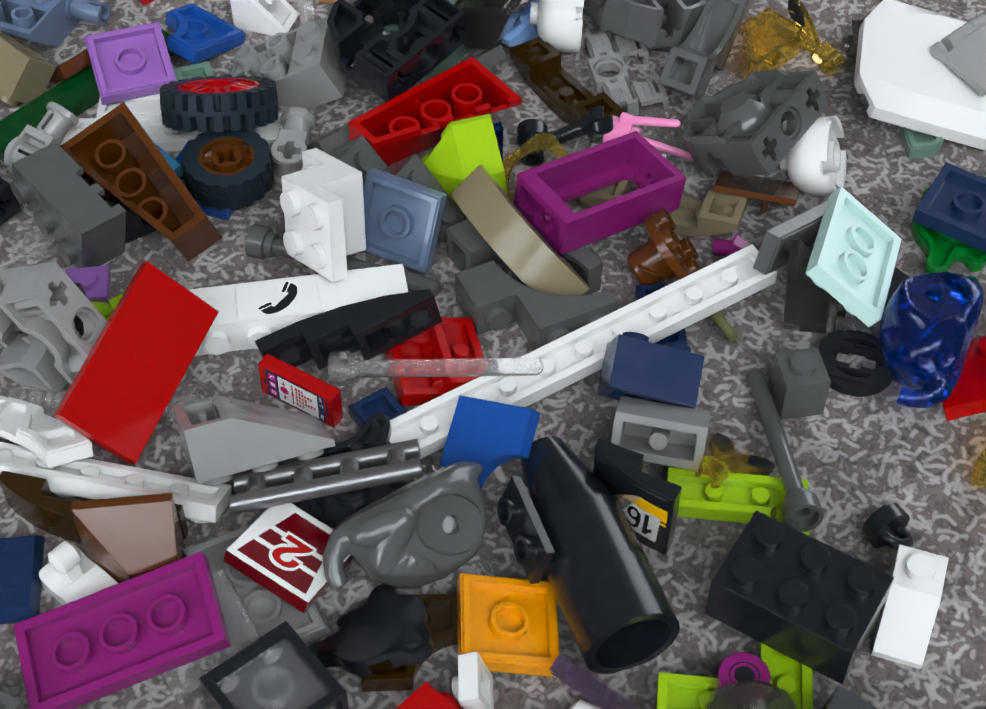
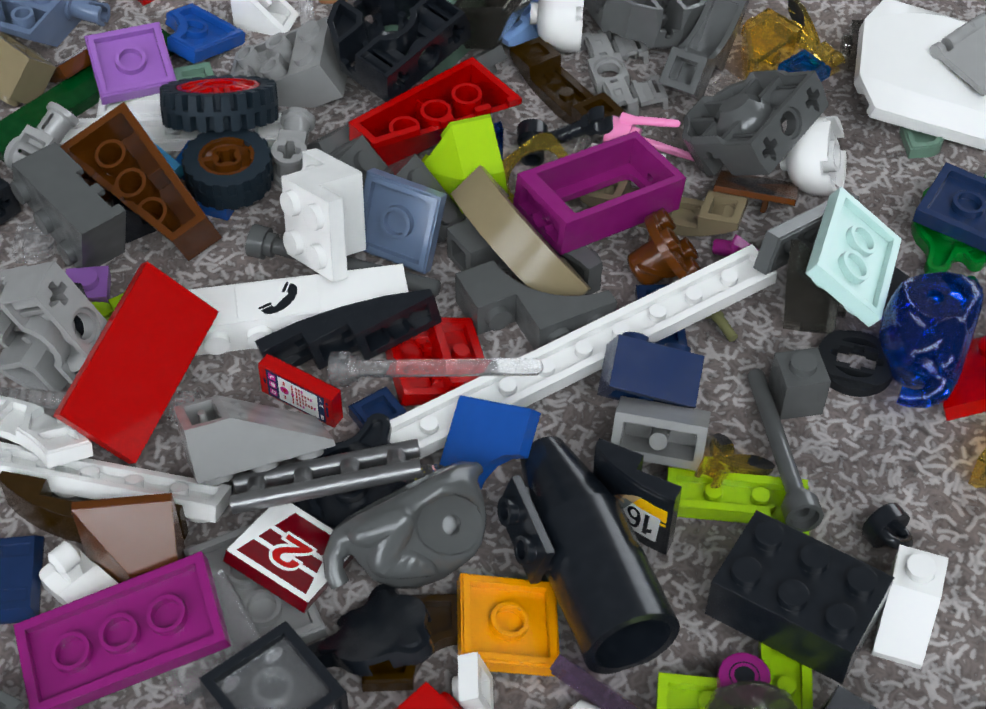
(805, 62): none -> clear blue tile

